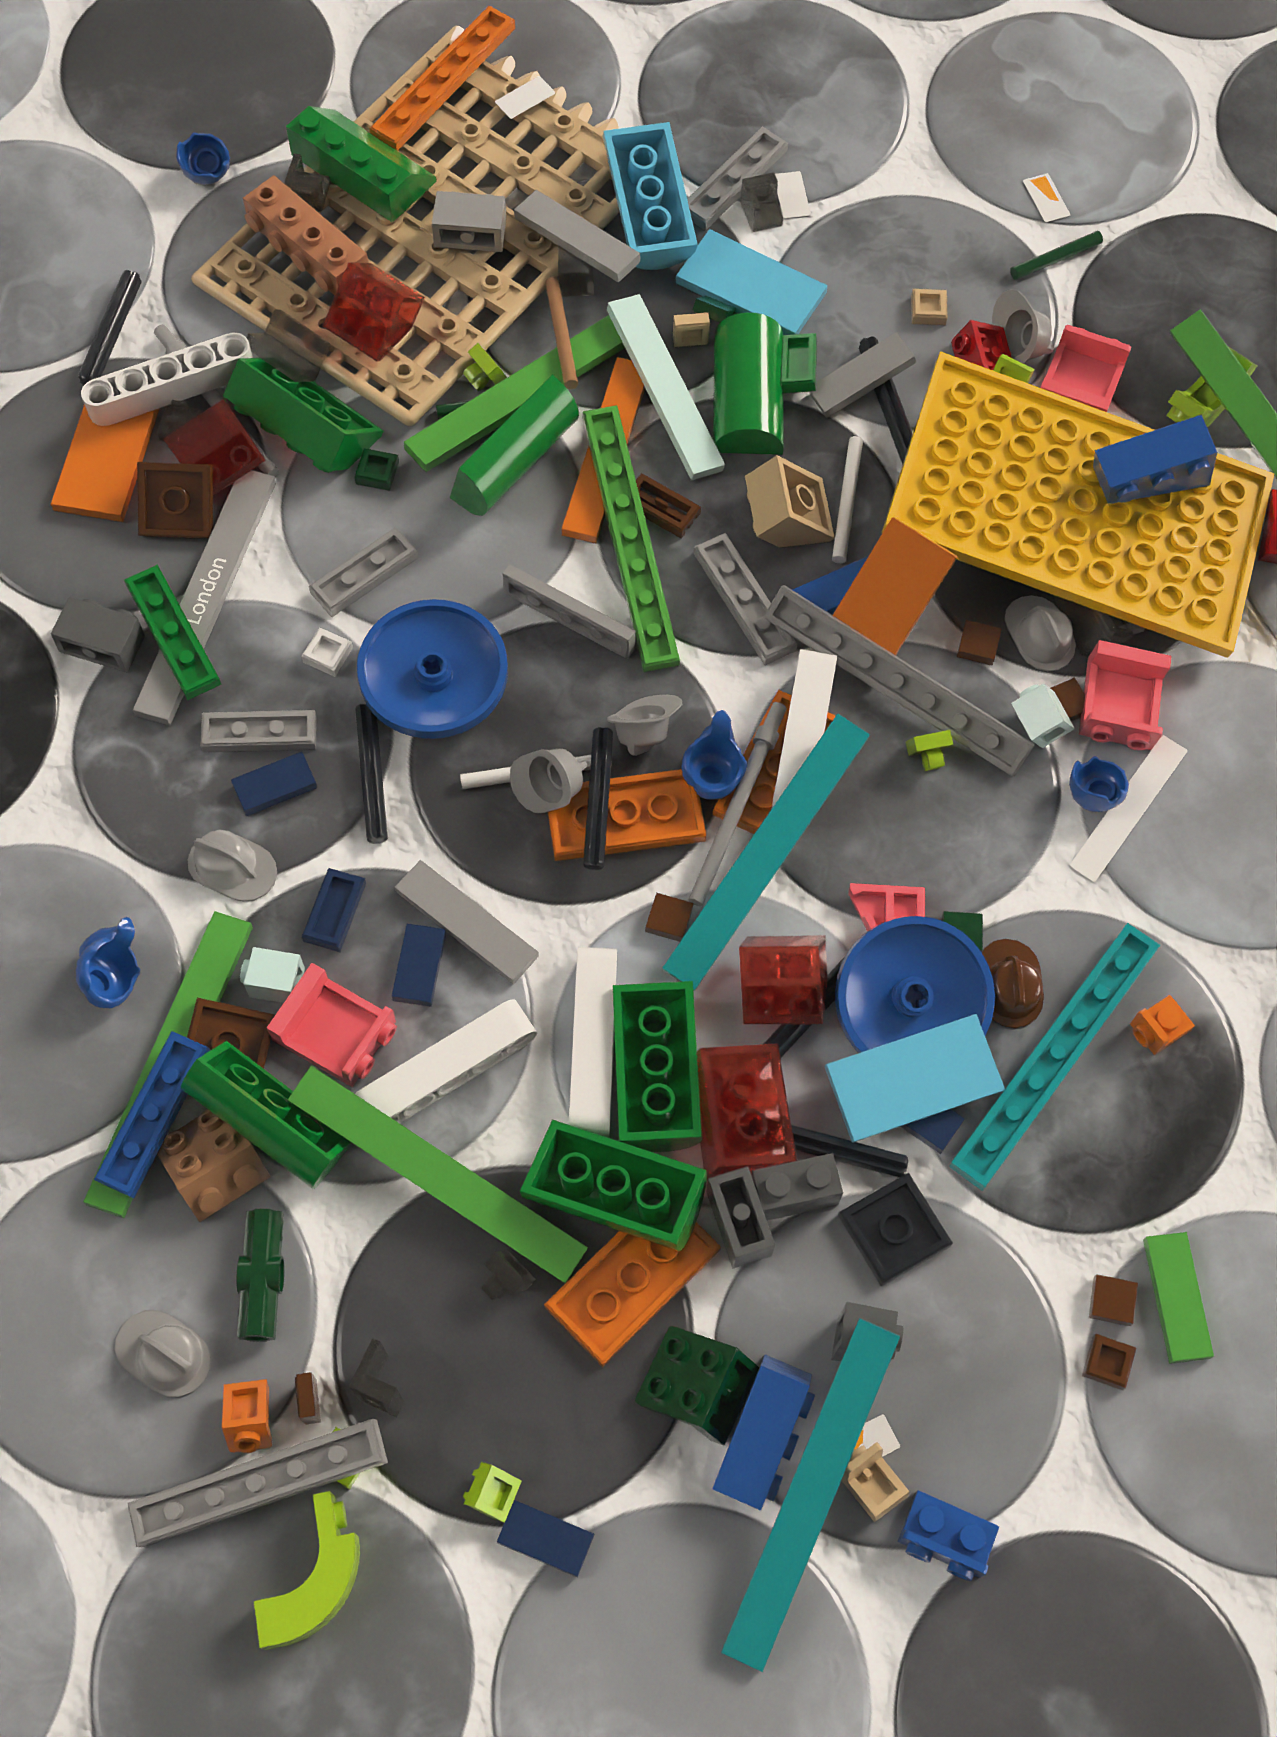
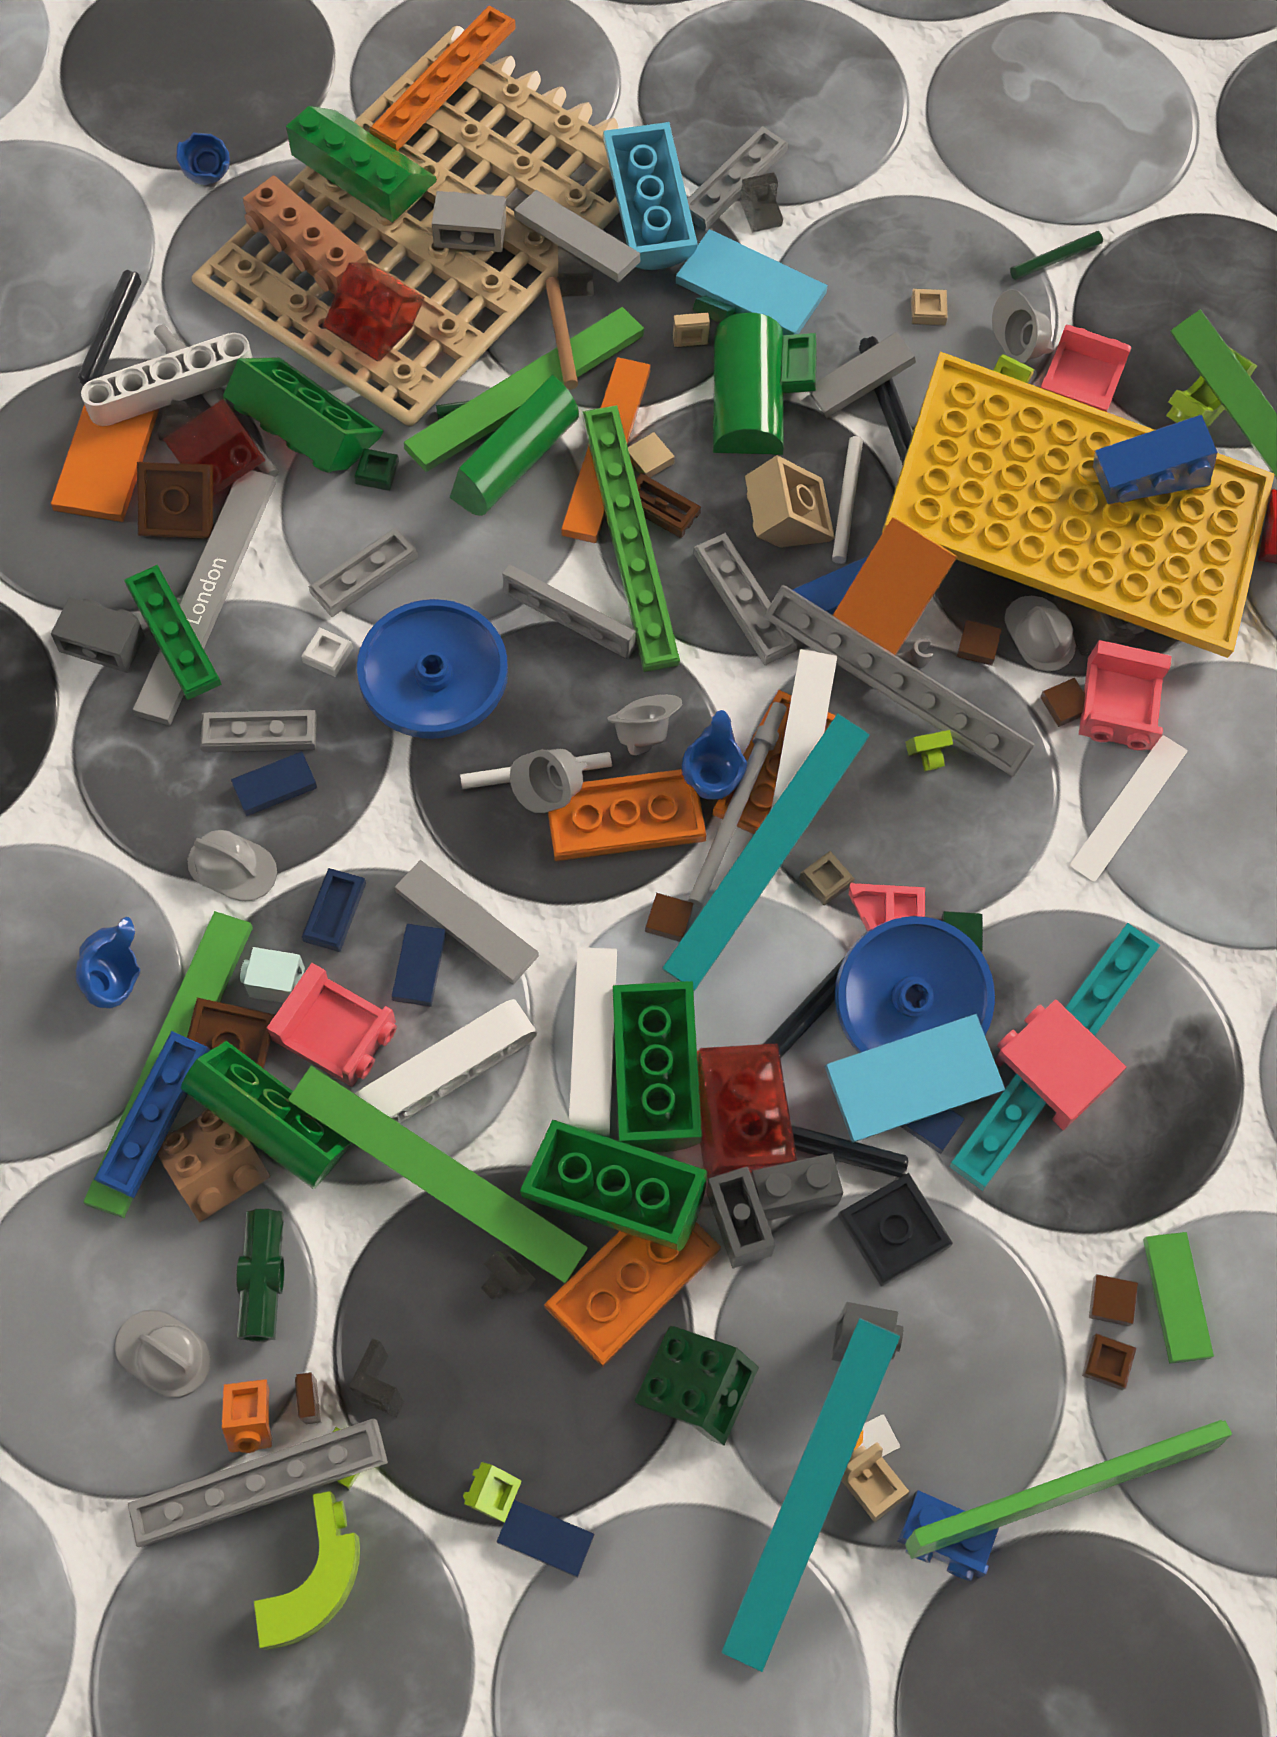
(290, 347): clear smoke panel -> none
(309, 186): clear smoke panel -> none
(371, 775): black axle -> none
(483, 369): lime tile -> none
(525, 97): white sticker -> none
(598, 799): black axle -> none
(650, 455): none -> tan tile
(665, 387): light aqua tile -> none
(765, 1433): blue wedge -> none
(783, 979): clear red slope -> none
(792, 195): white sticker -> none
(826, 878): none -> dark tan tile
(915, 656): none -> light grey hand
(981, 344): red bracket -> none
(1016, 982): reddish brown piece -> none
(1042, 715): light aqua brick -> none
(1046, 197): white sticker -> none
(1060, 1061): none -> coral panel
(1066, 1488): none -> bright green tile
(1098, 784): blue hair -> none
(1161, 1025): orange bracket -> none

